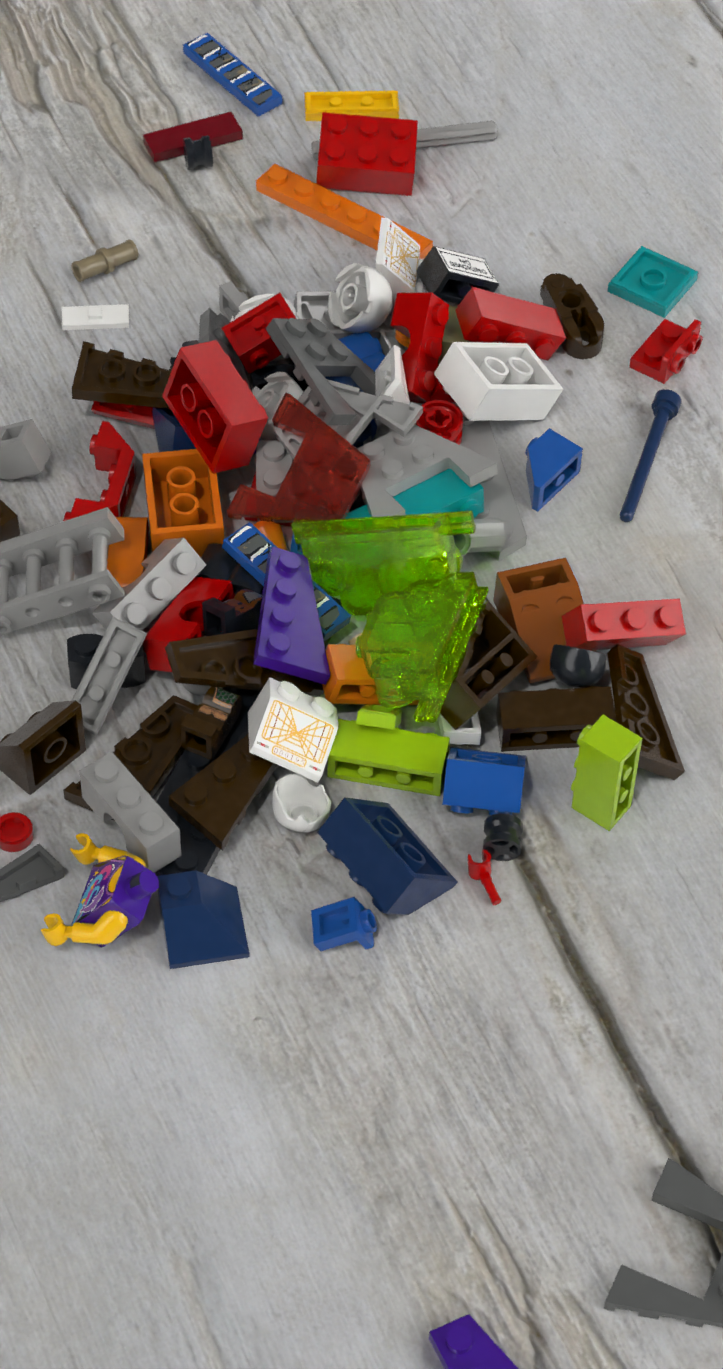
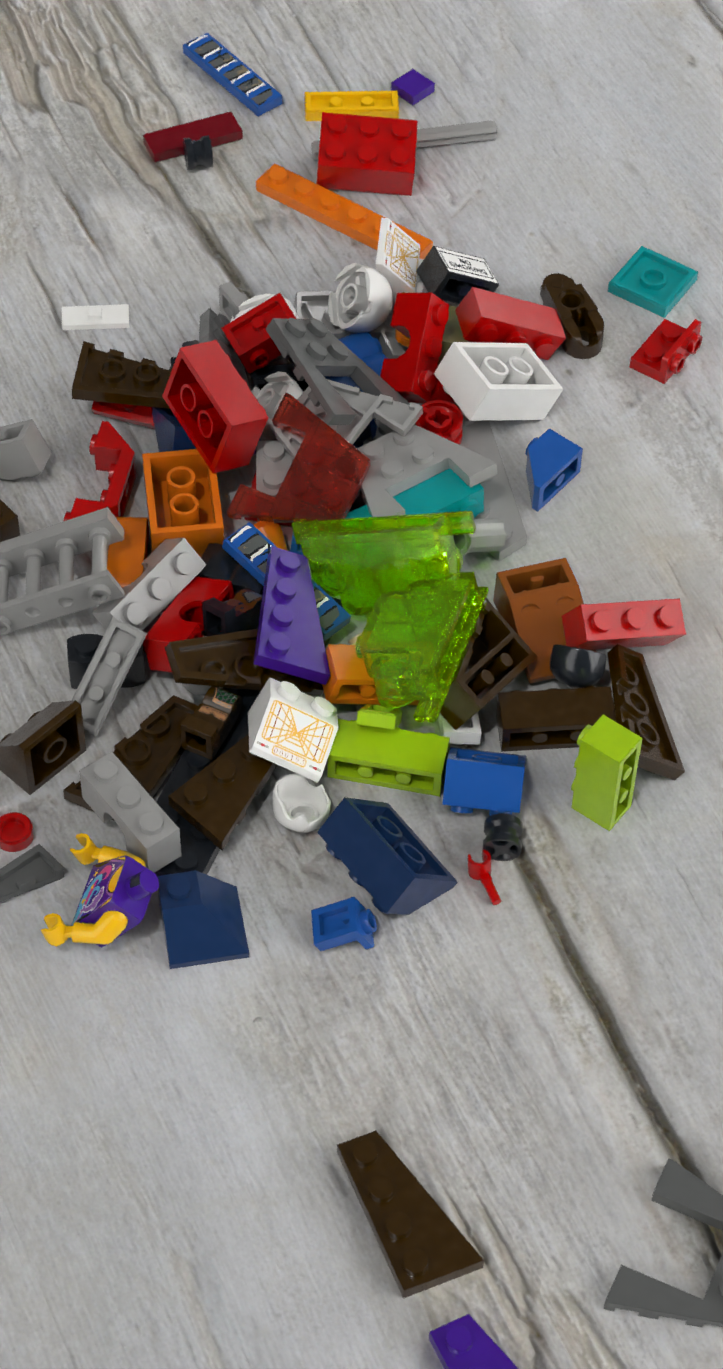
(104, 260): dark tan pin -> none
(391, 378): white slope -> none
(408, 1224): none -> dark brown wing
(413, 86): none -> dark purple tile
(664, 407): dark blue piece -> none

